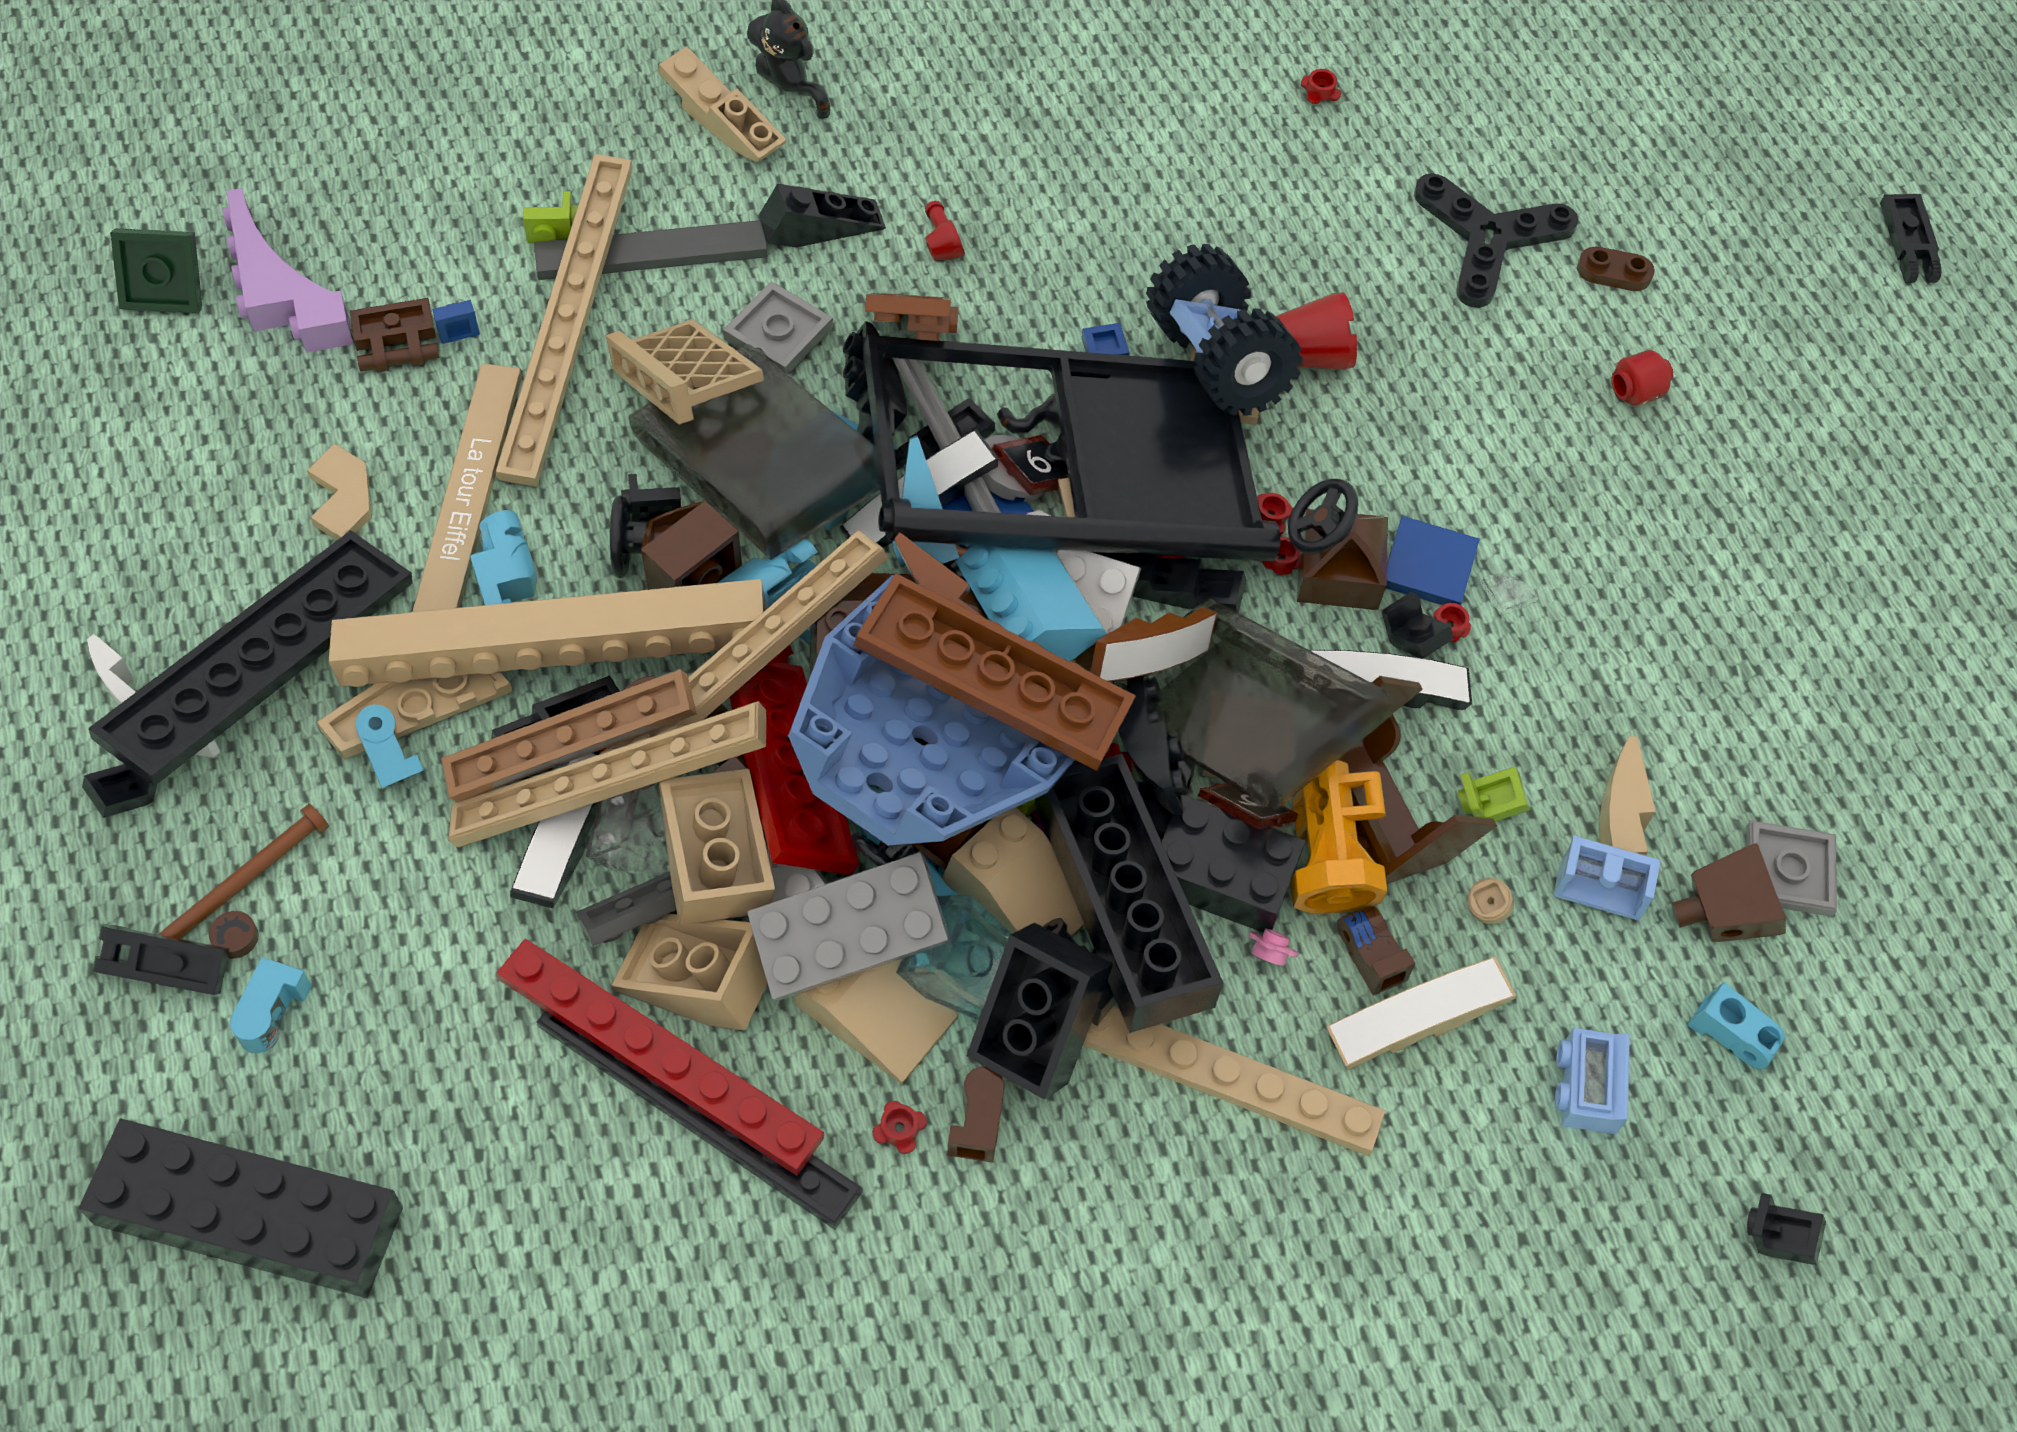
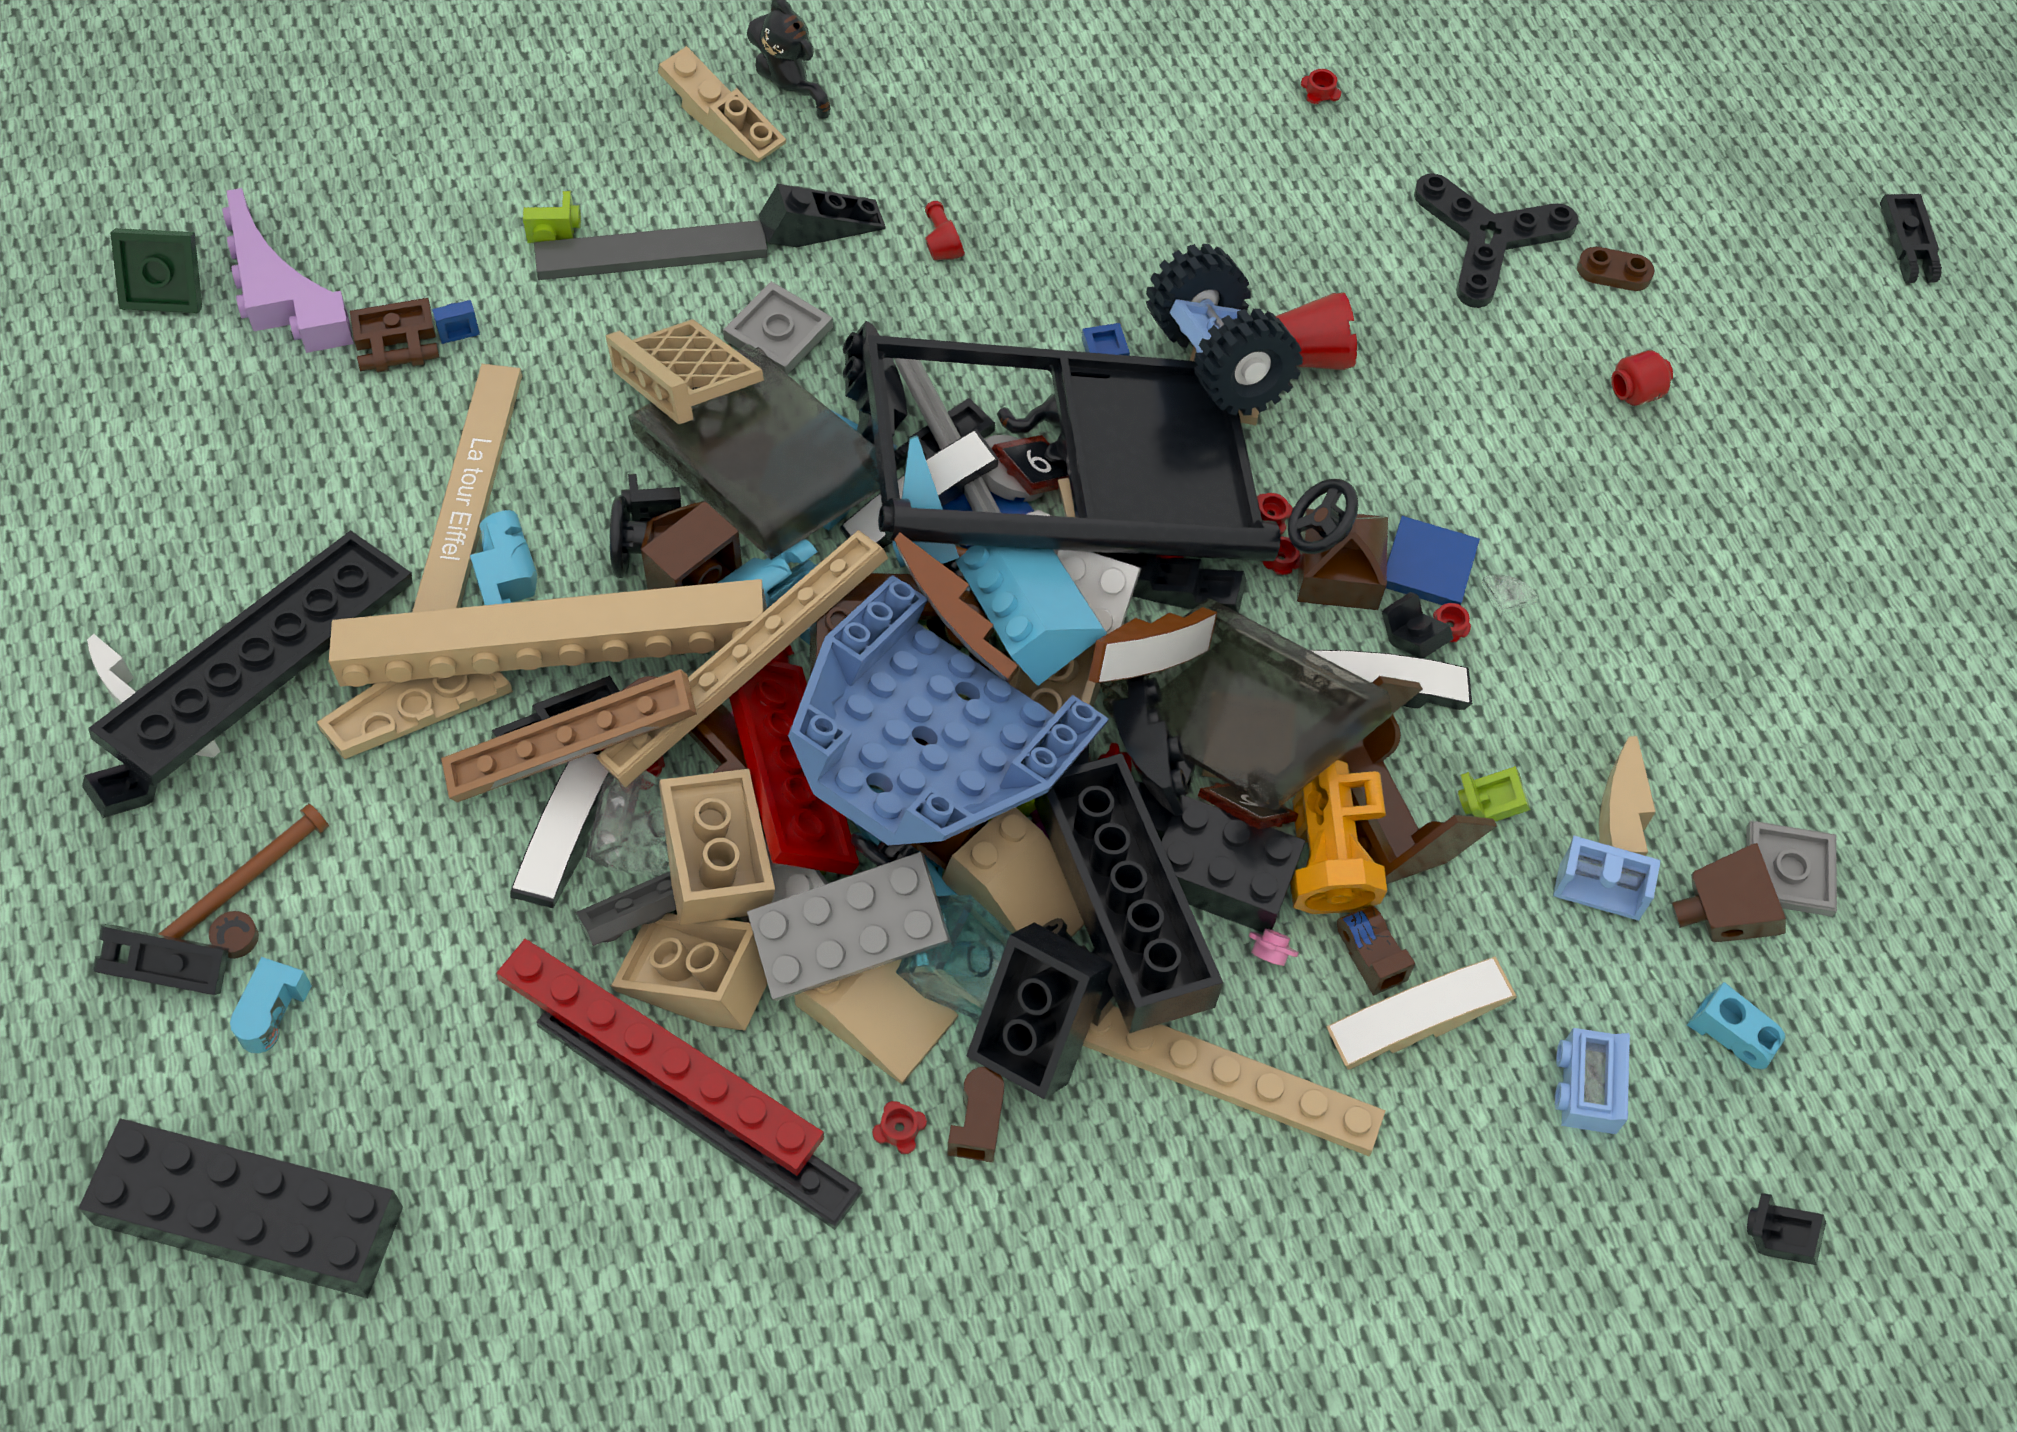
(349, 482): tan tile -> none
(375, 730): medium azure leg -> none
(564, 322): tan plate -> none
(609, 774): tan tile -> none
(926, 314): dark orange plate -> none
(995, 671): dark orange plate -> none
(1491, 901): tan tile -> none

